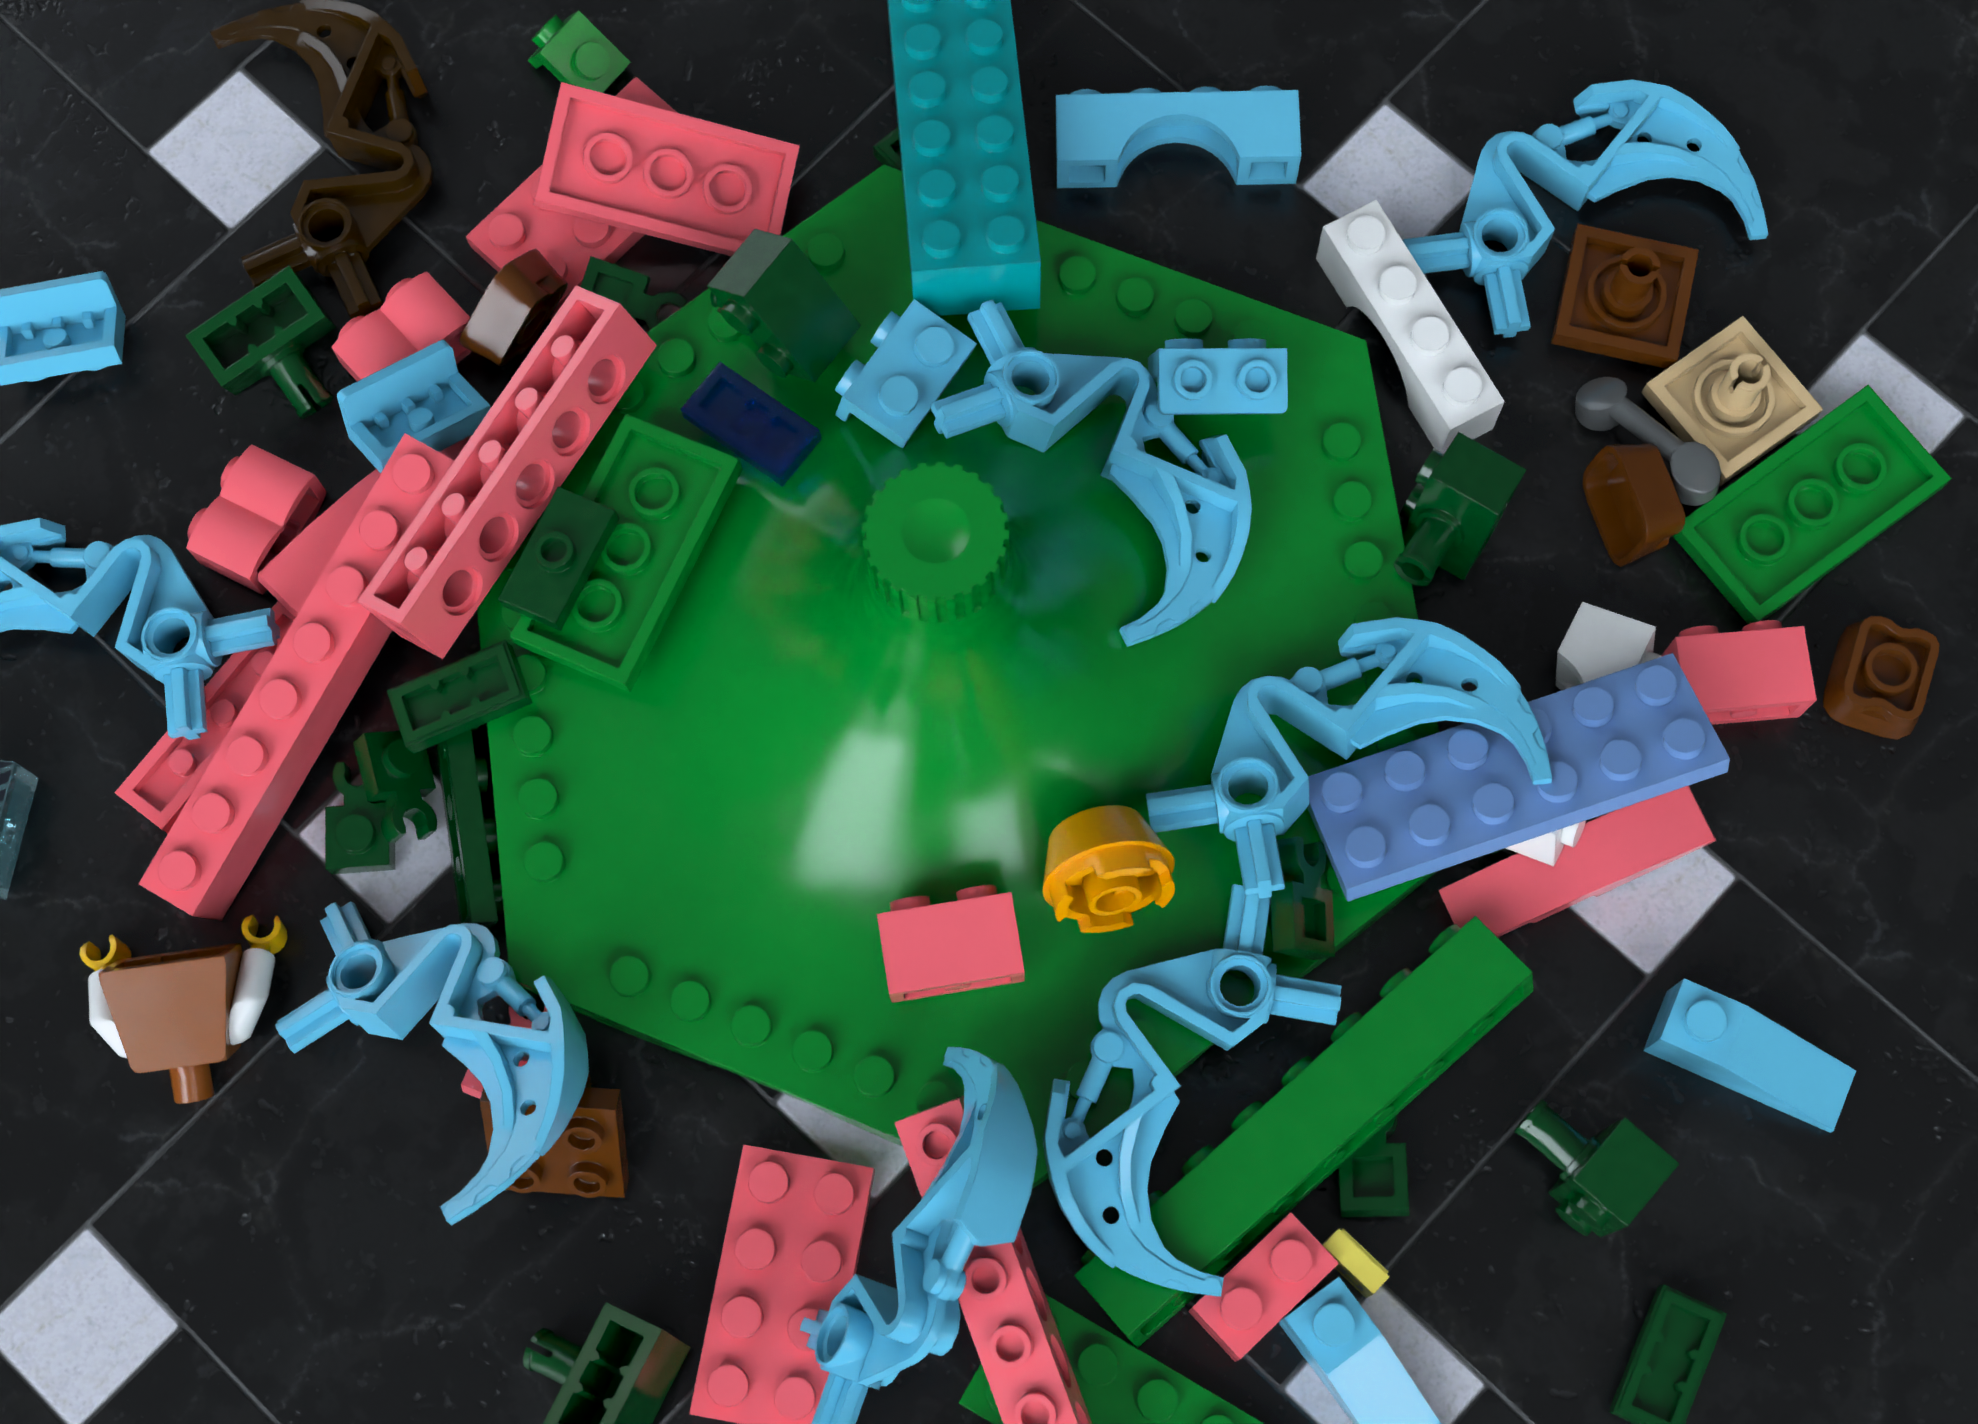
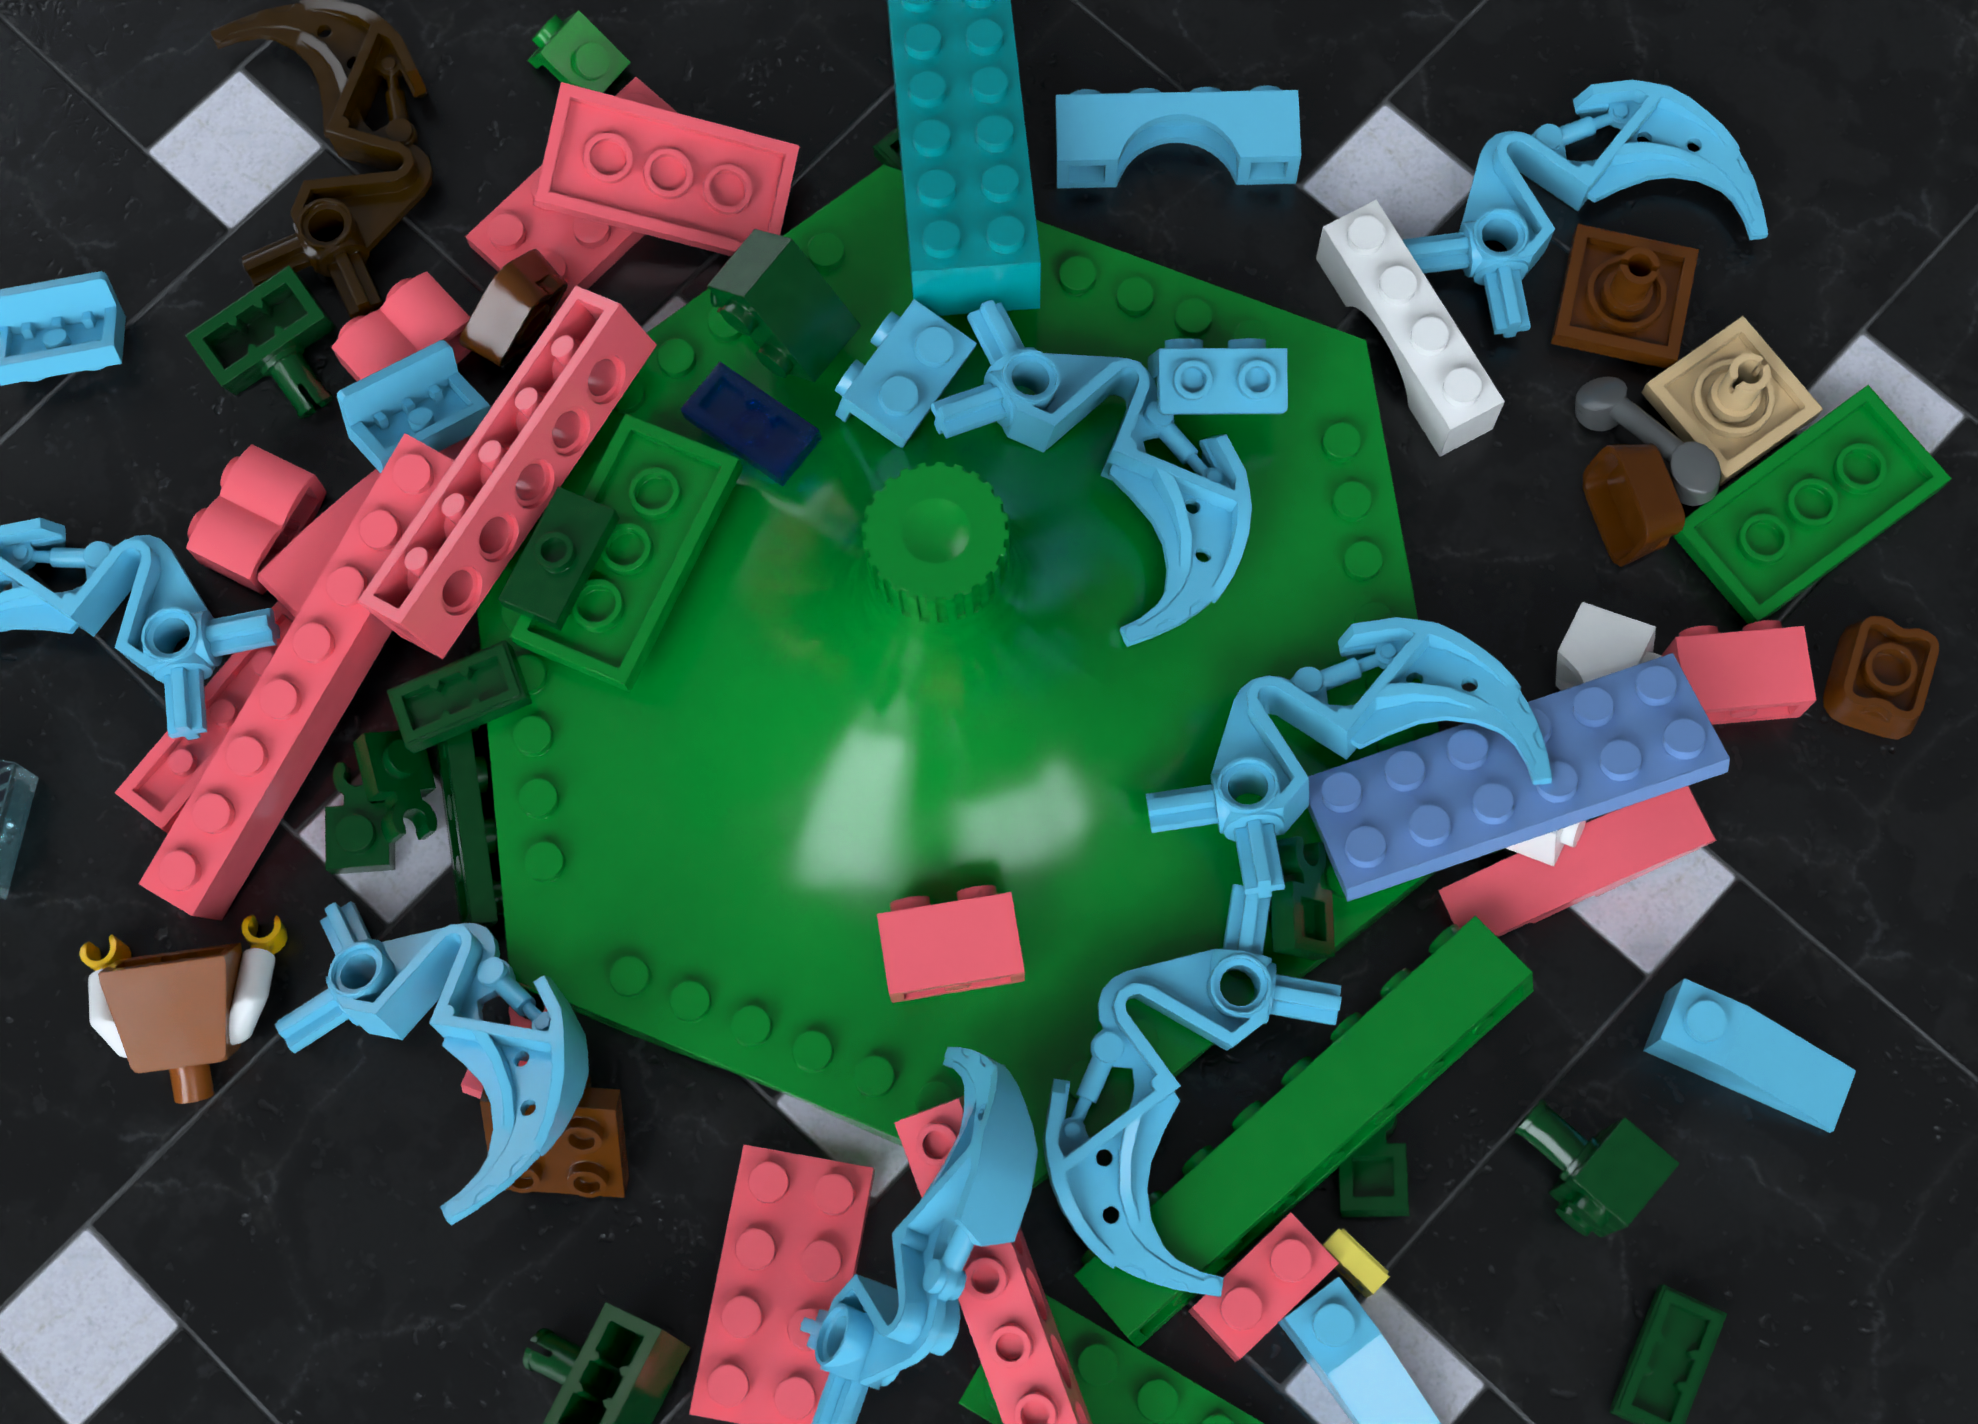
(629, 290): dark green plate -> none
(1106, 868): light orange cone -> none
(1454, 509): dark green brick -> none

